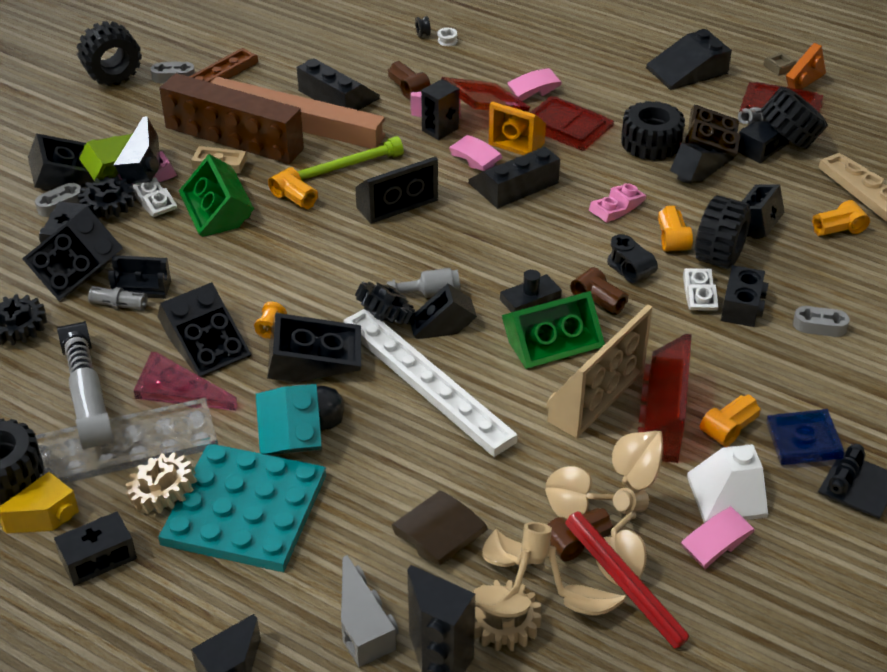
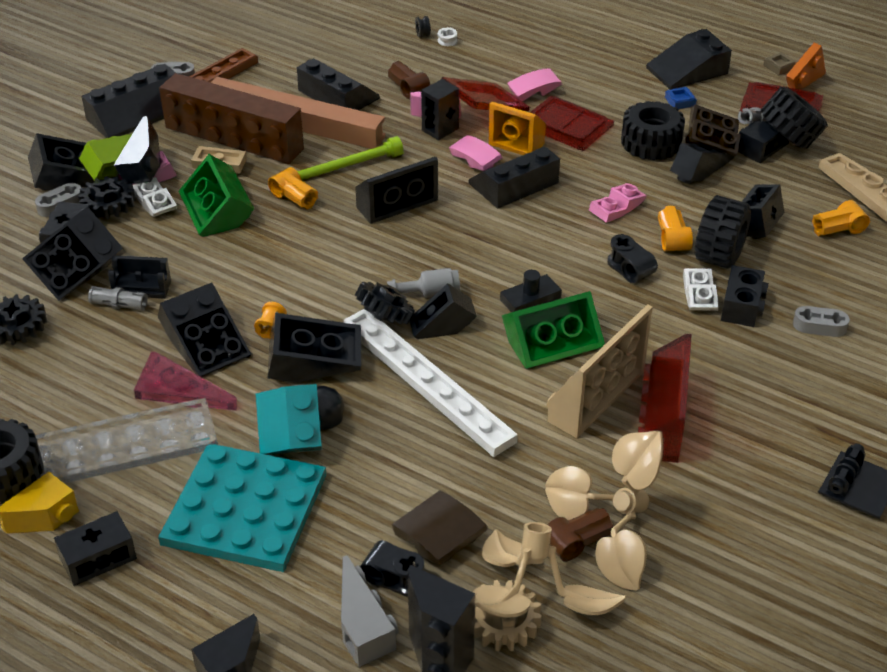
(85, 387): light grey piece -> none
(100, 40): black tyre -> none
(123, 104): none -> black slope
(161, 483): tan gear -> none
(388, 566): none -> black piece
(602, 291): reddish brown piece -> none
(627, 580): red axle -> none
(680, 98): none -> blue tile
(717, 536): bright pink slope -> none
(727, 423): light orange piece -> none
(730, 479): white slope -> none
(804, 437): clear blue tile -> none

